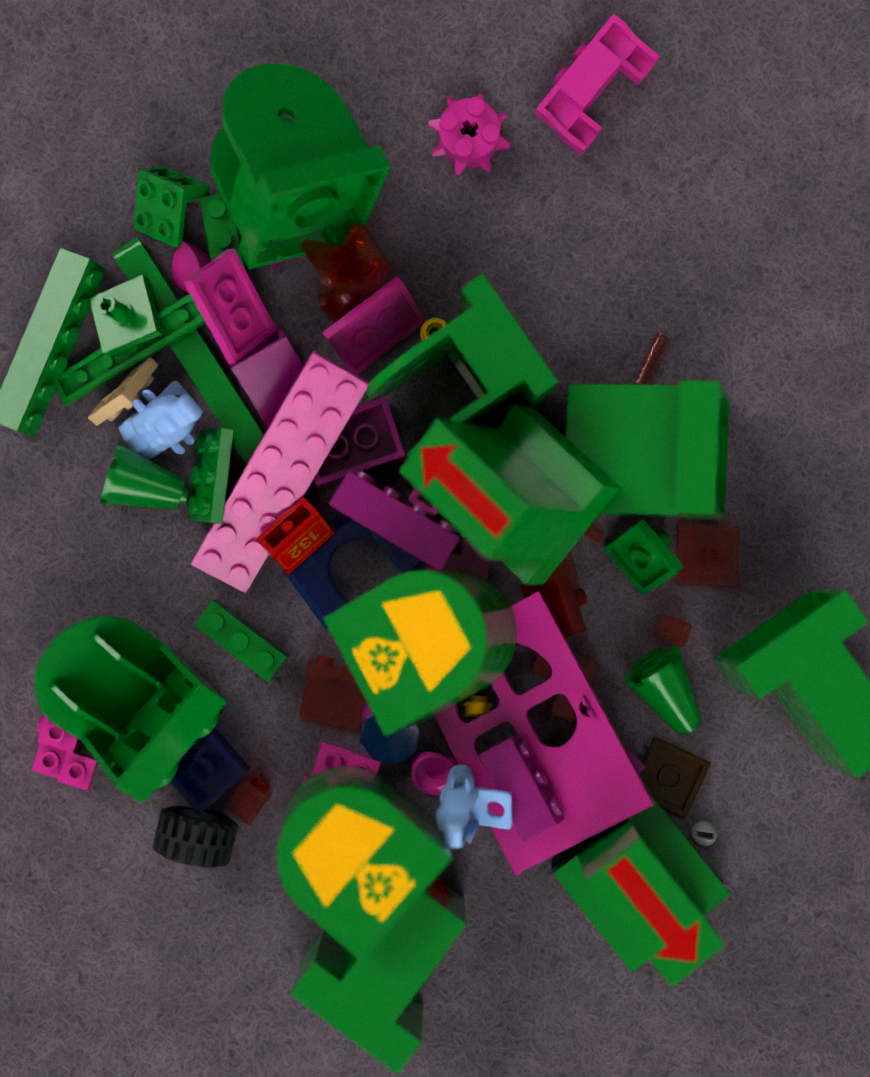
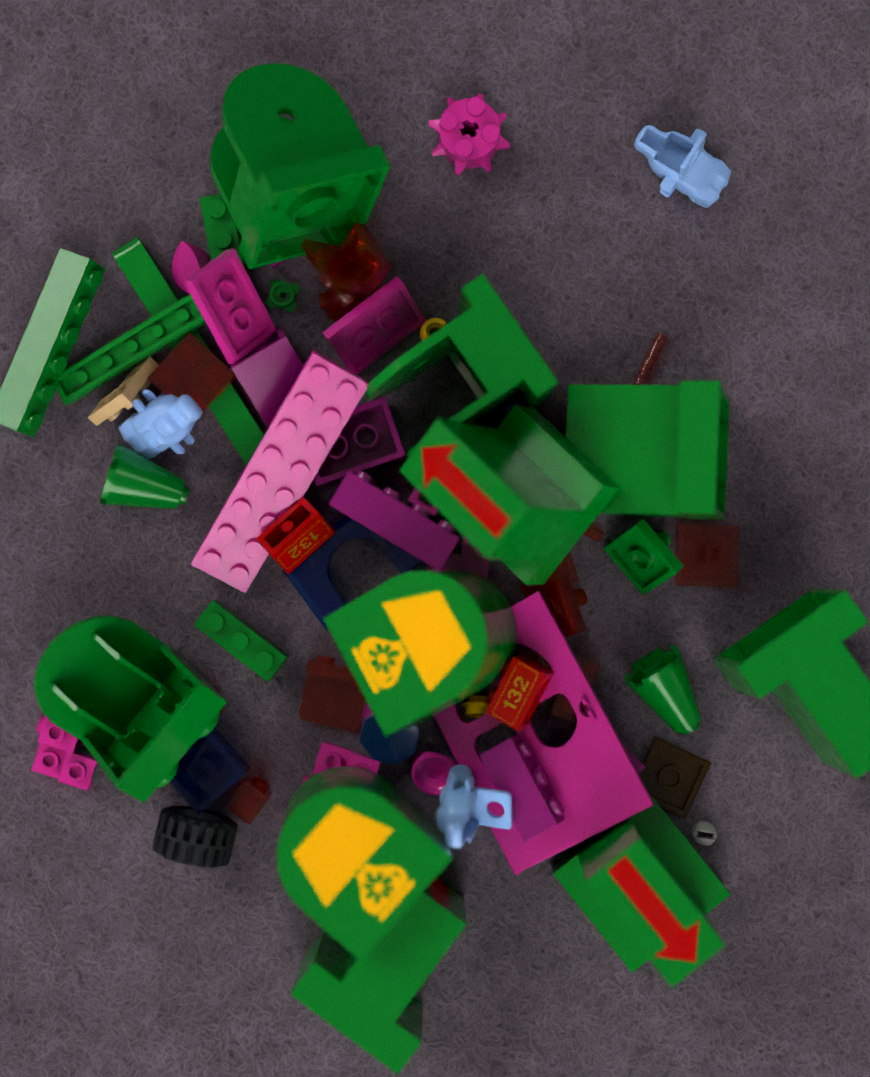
(125, 316): tile -> none
(163, 201): green bracket -> none
(194, 372): none -> clear red plate
(210, 475): green plate -> none
(279, 287): none -> green plate
(518, 692): none -> red brick
(595, 65): dark pink bracket -> none
(671, 630): clear red slope -> none
(683, 164): none -> light blue piece

